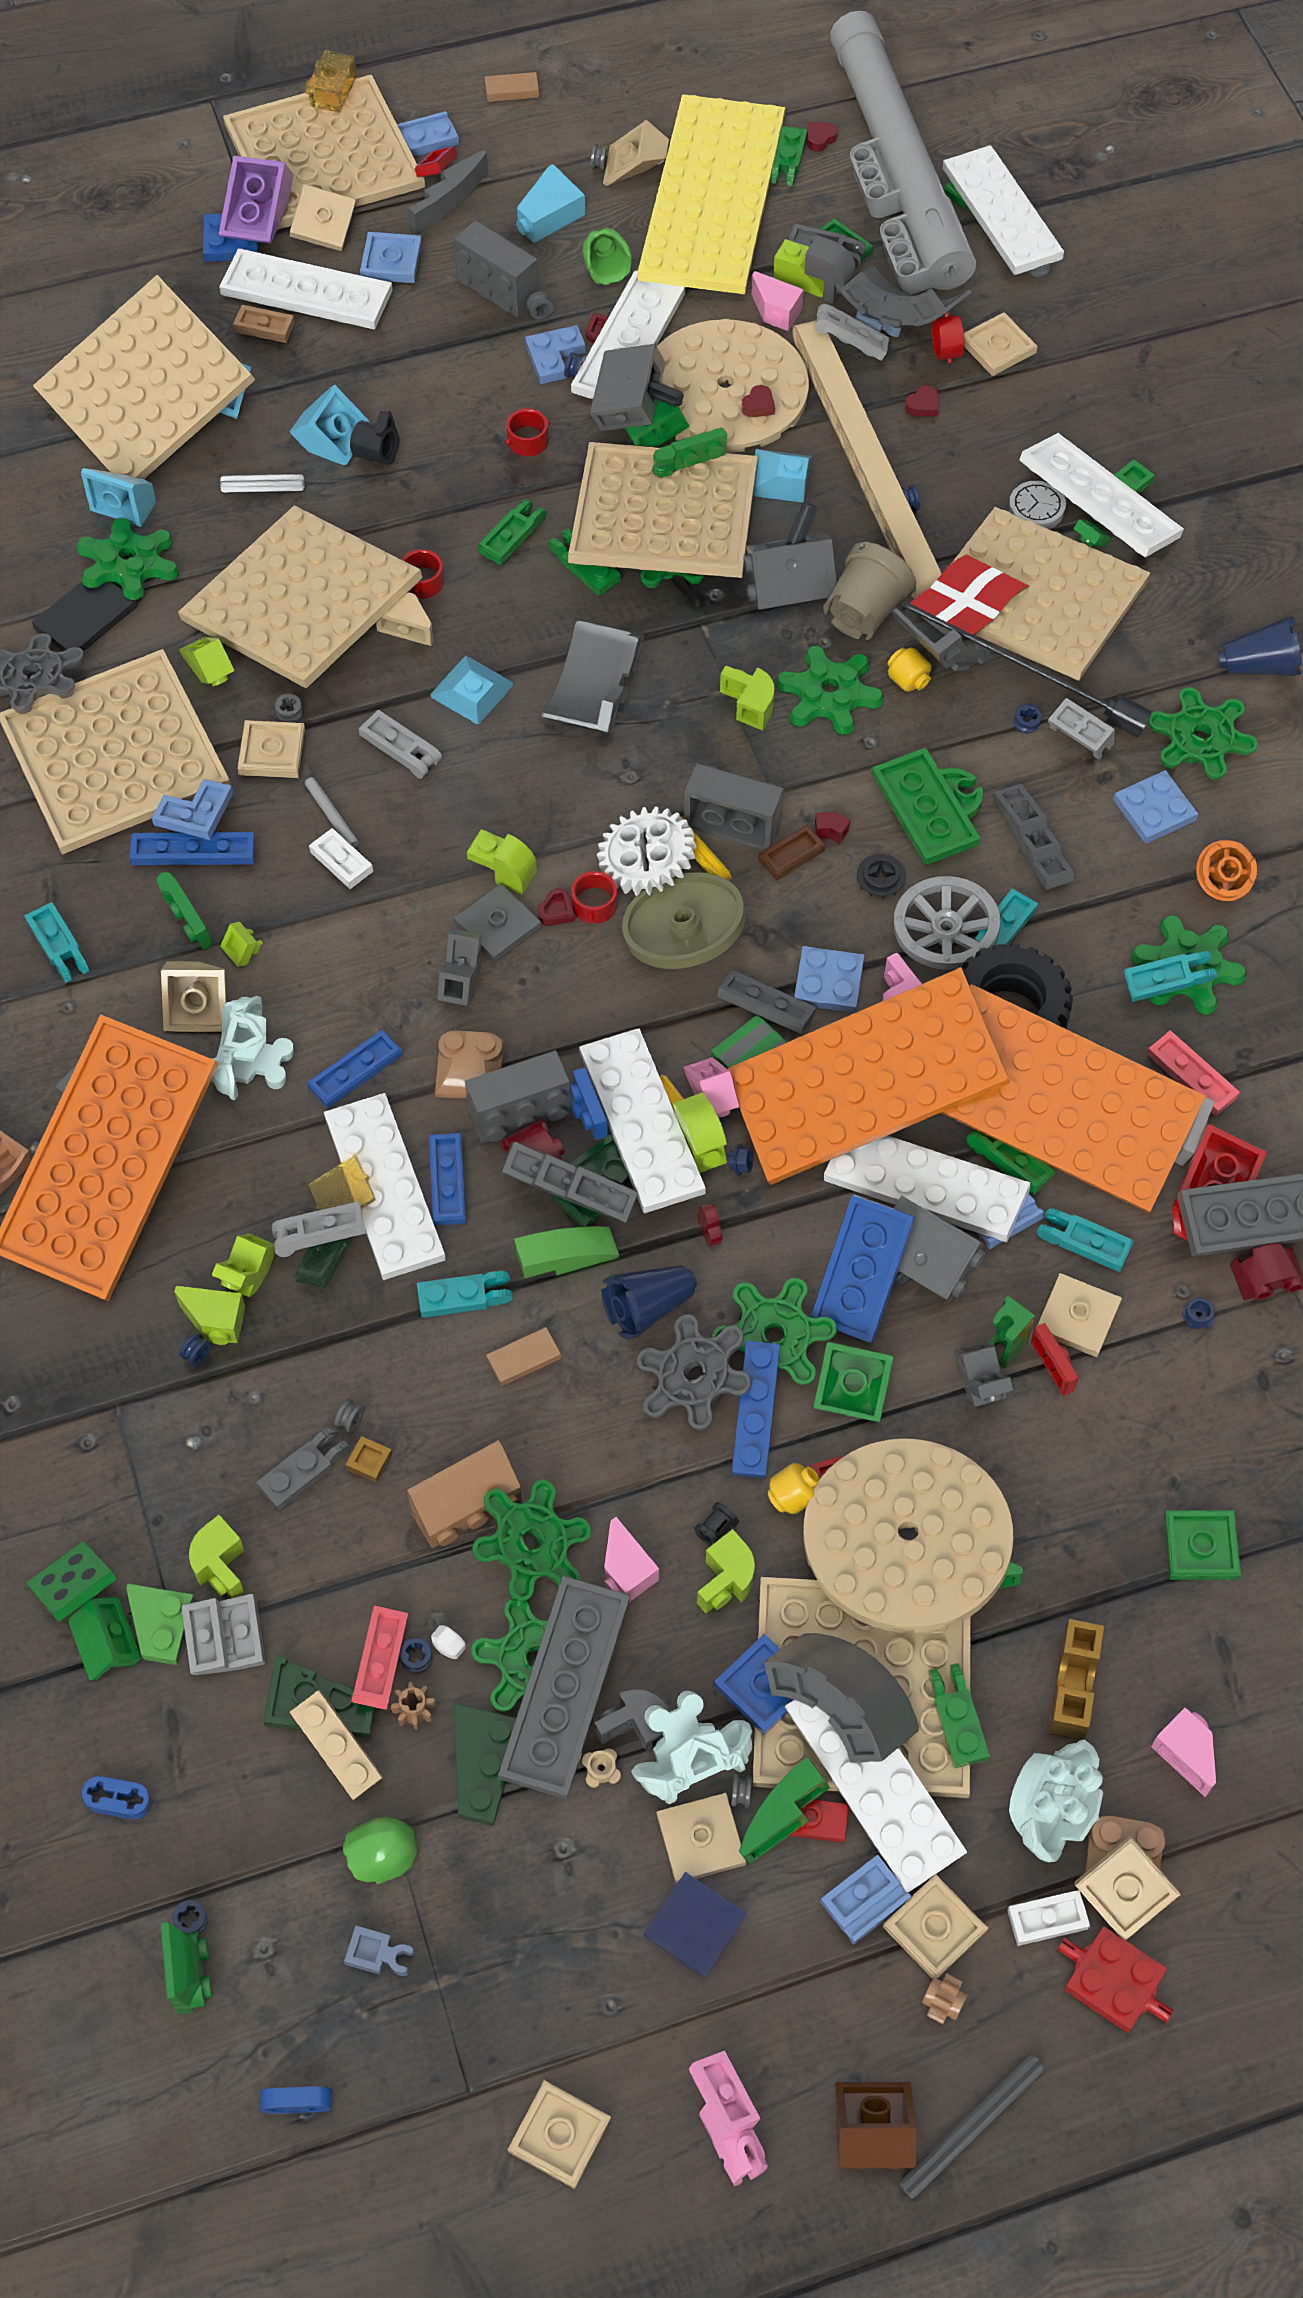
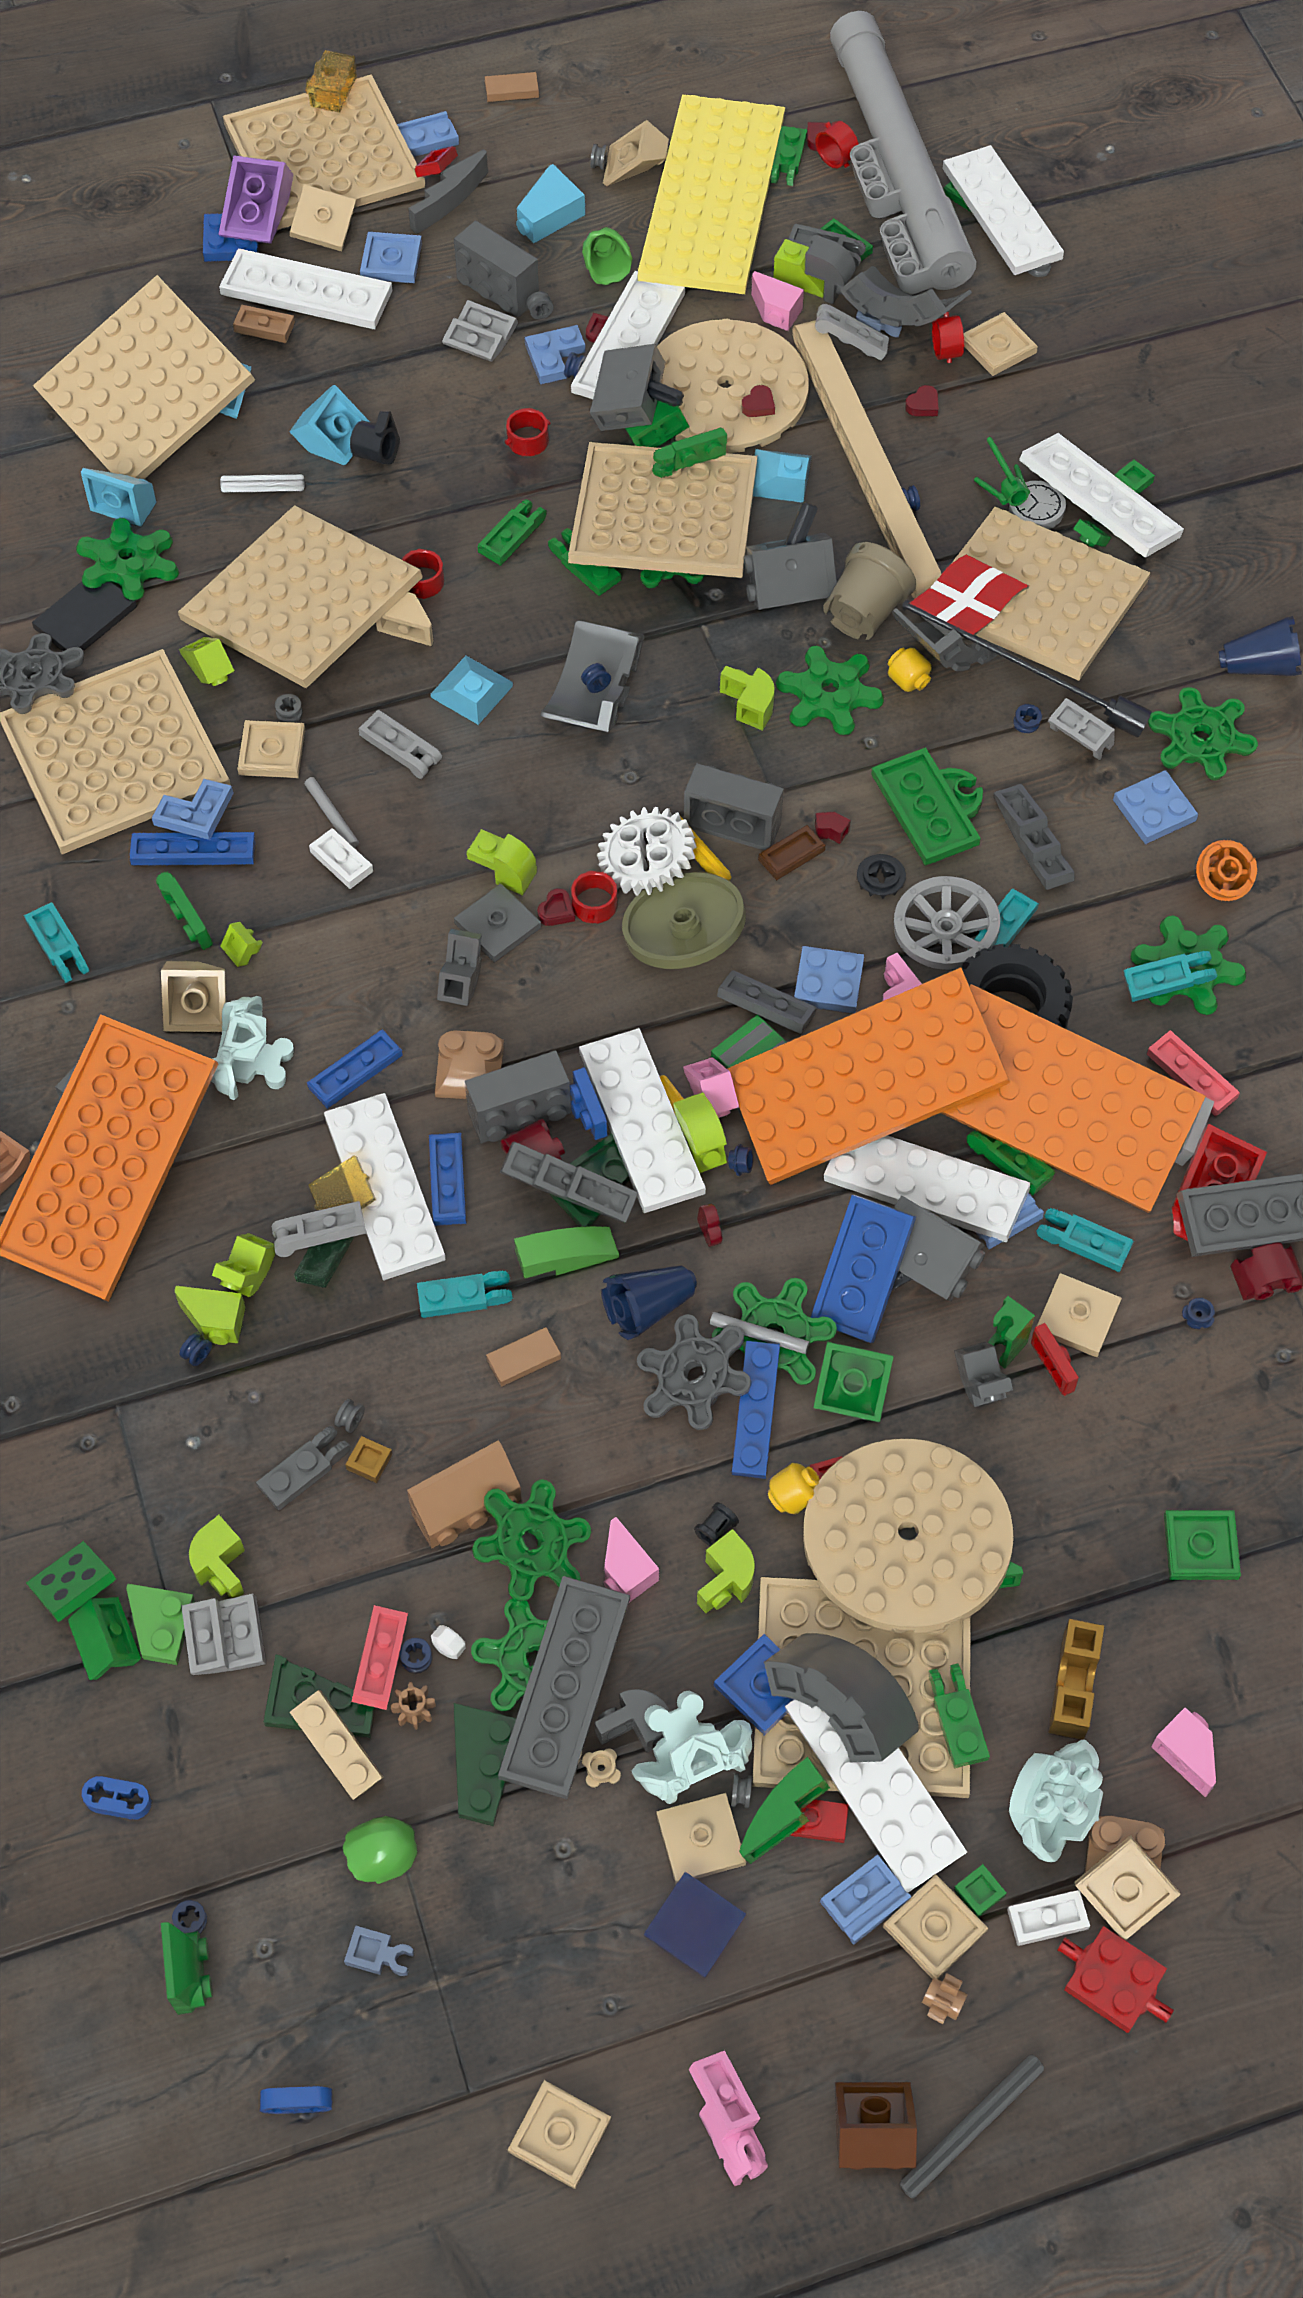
(480, 331): none -> light grey slope
(596, 678): none -> dark blue bush
(761, 1333): none -> light grey bar
(835, 144): none -> red piece
(980, 1891): none -> green plate
(1013, 488): none -> green plant

